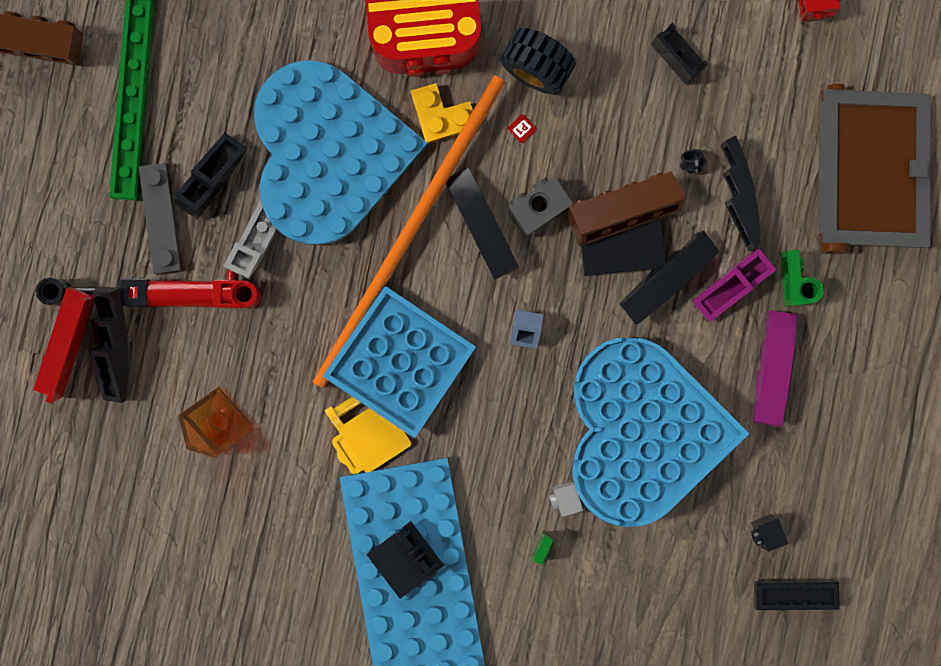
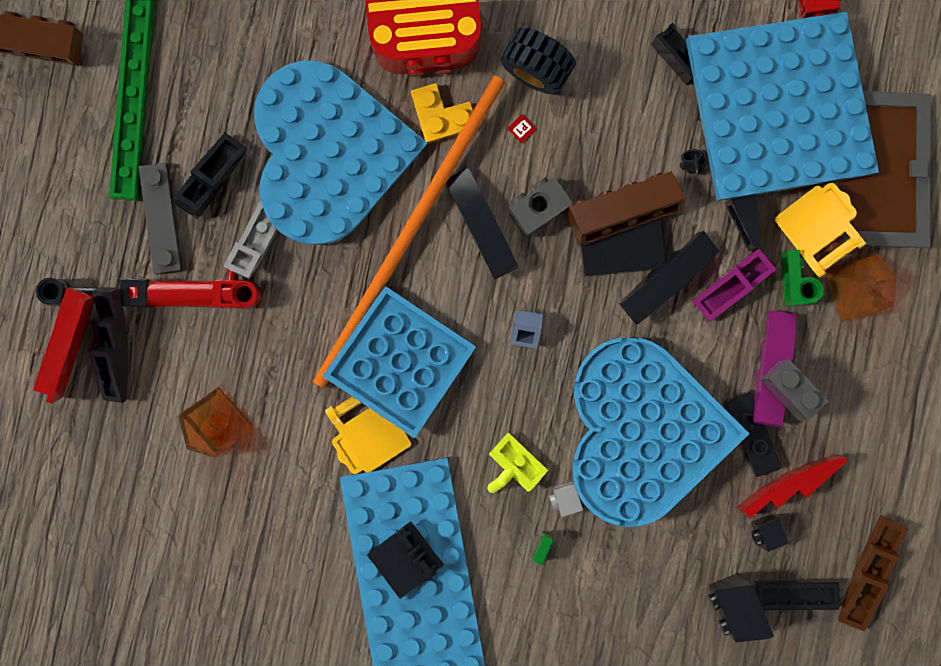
(517, 465): none -> neon yellow plate
(740, 609): none -> black slope
(757, 444): none -> black plate
(781, 106): none -> dark azure plate
(794, 390): none -> dark grey brick
(801, 480): none -> red slope
(817, 222): none -> yellow piece
(862, 287): none -> clear orange slope
(871, 573): none -> reddish brown slope

